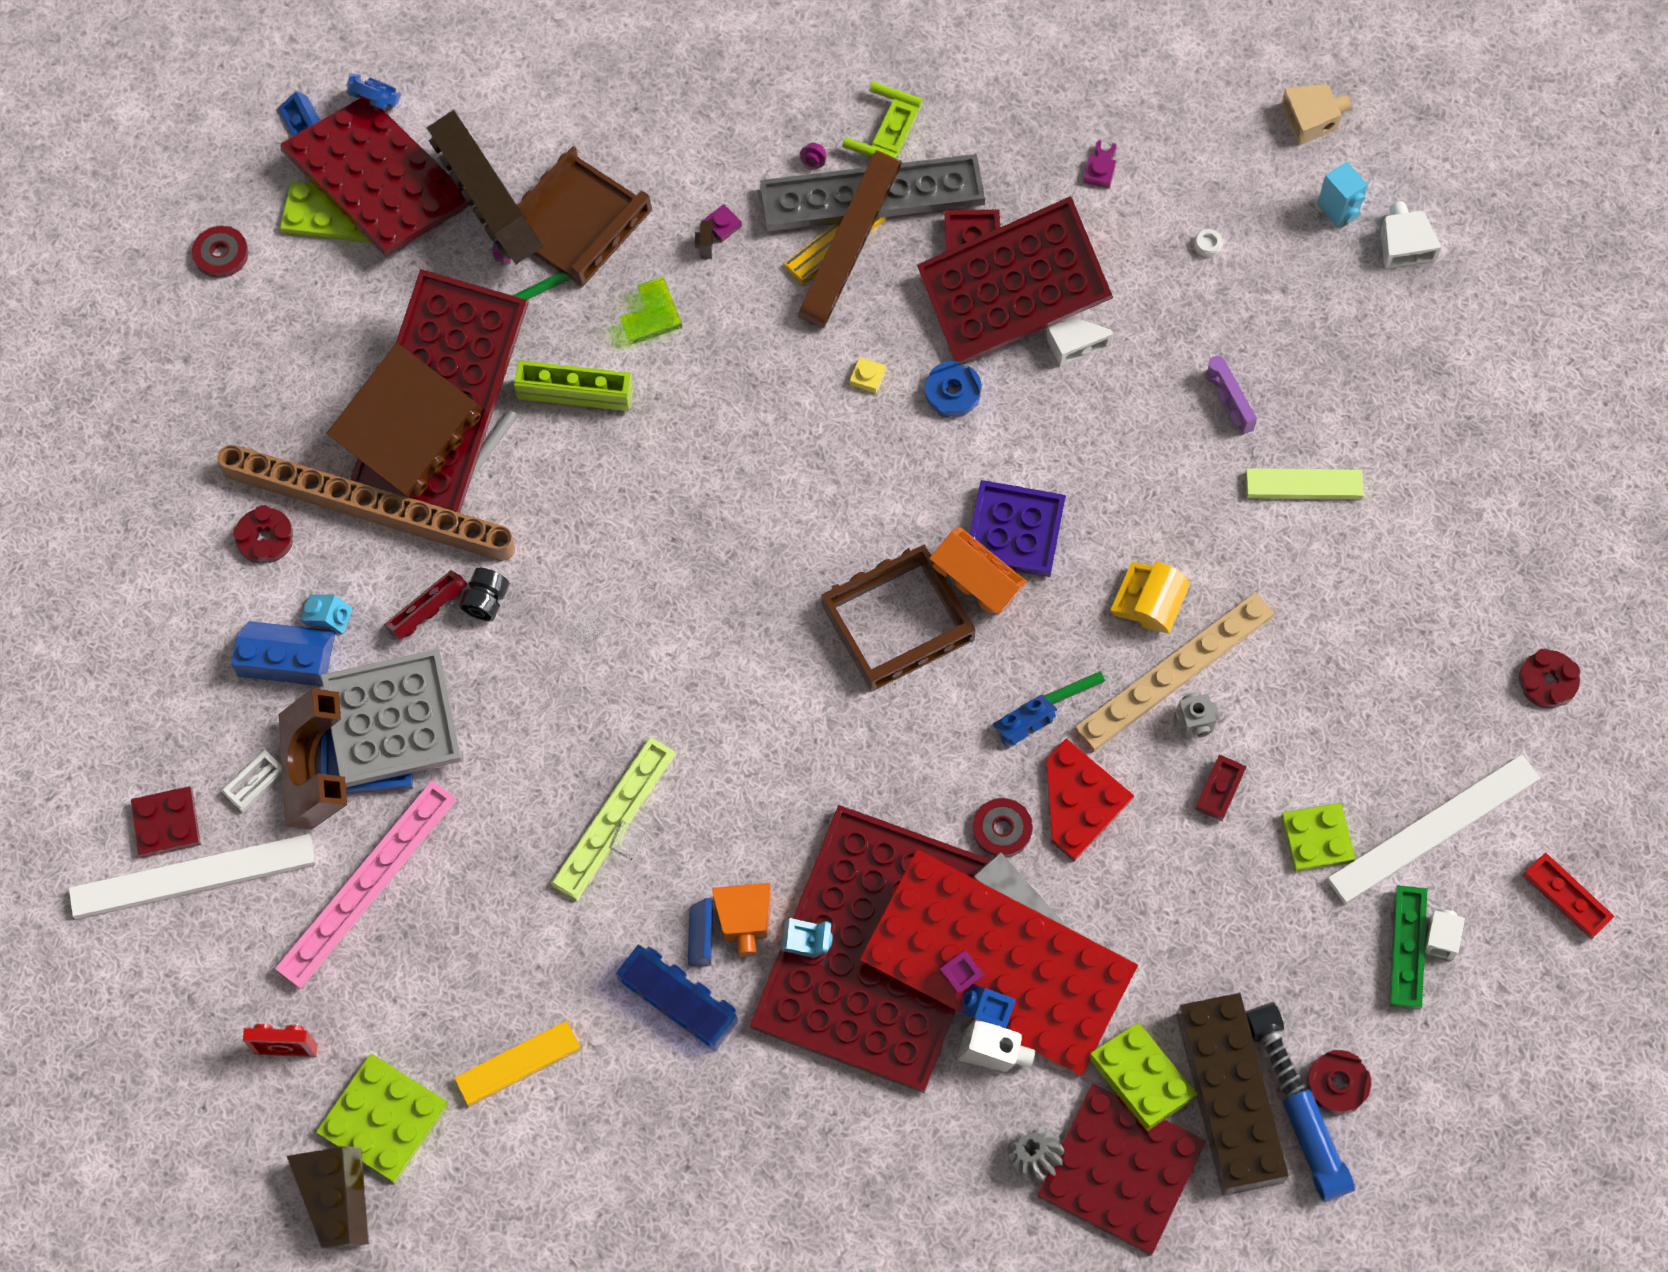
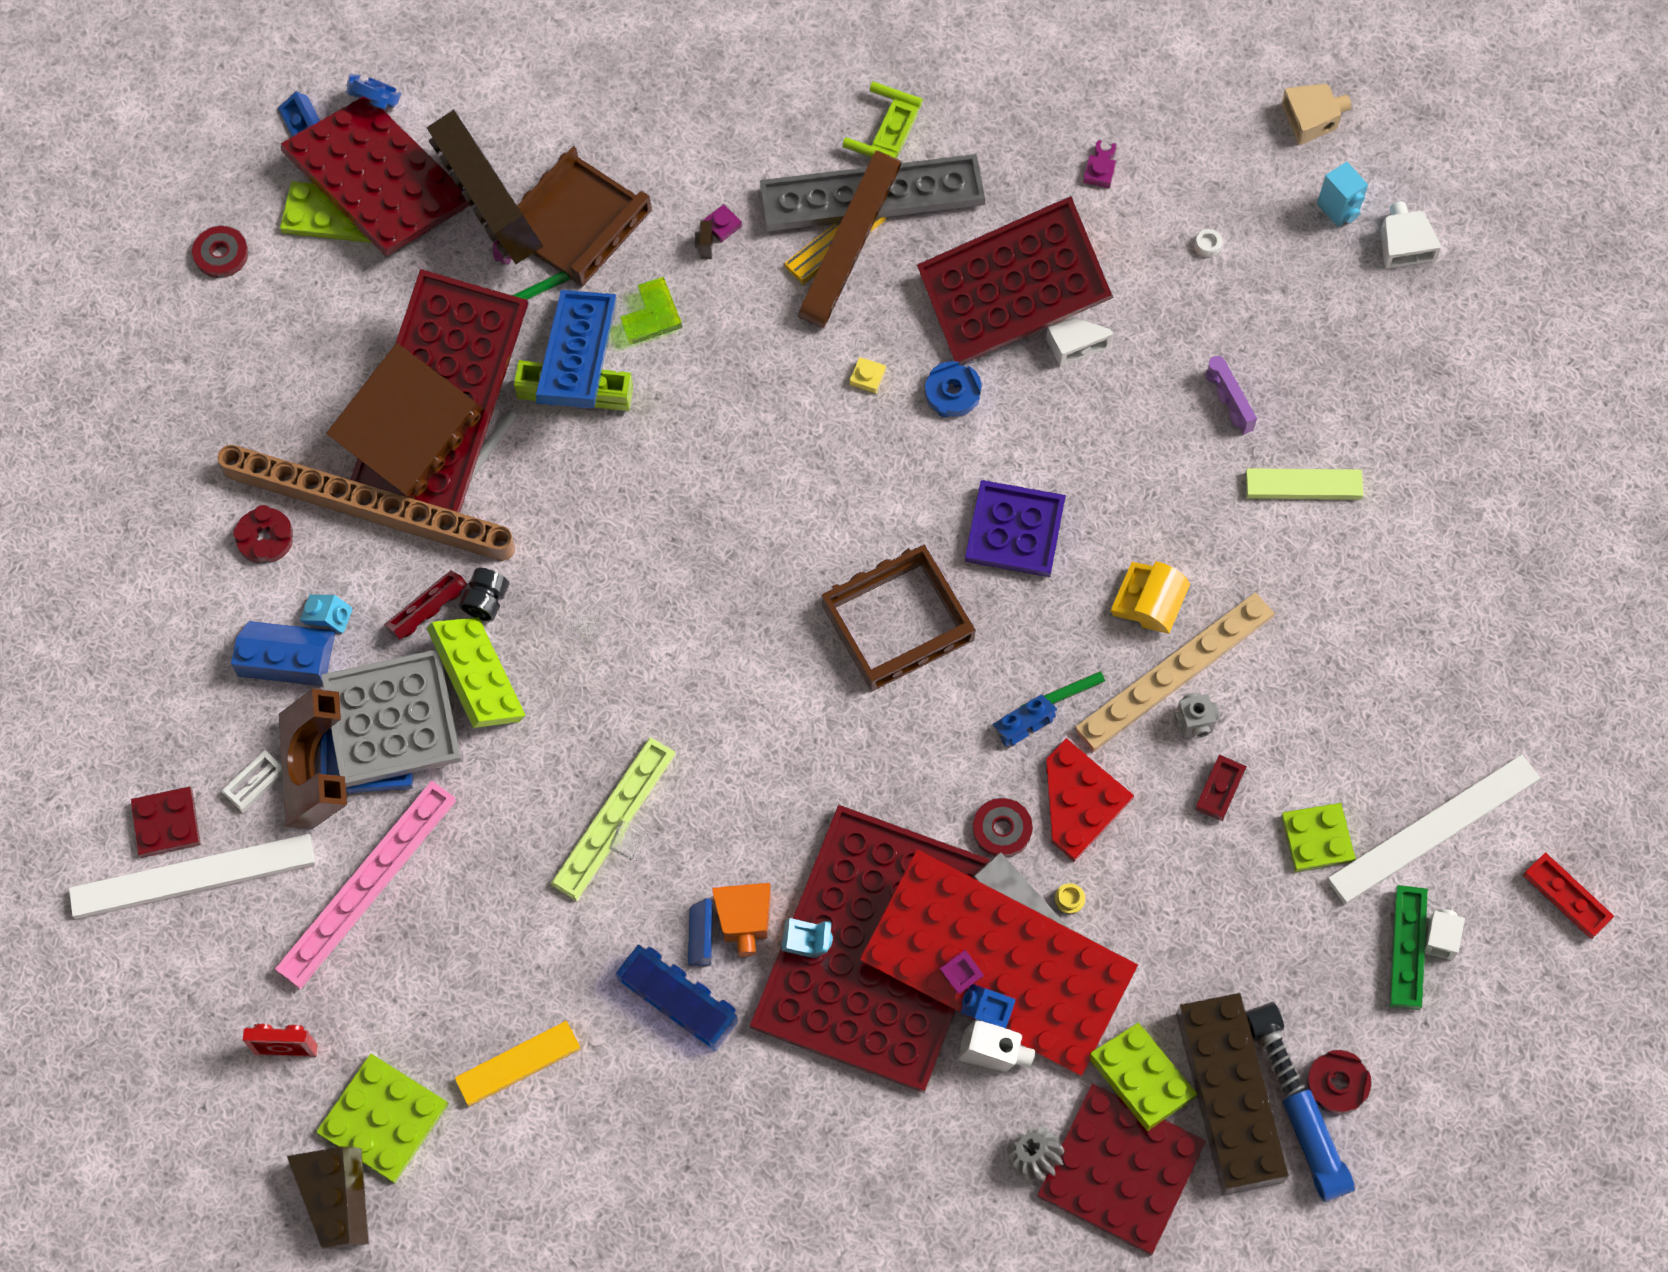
(476, 672): none -> lime plate
(576, 349): none -> blue plate
(813, 155): magenta plate -> none
(968, 224): dark red plate -> none
(977, 571): orange brick -> none
(1069, 898): none -> light yellow plate
(1555, 663): dark red plate -> none

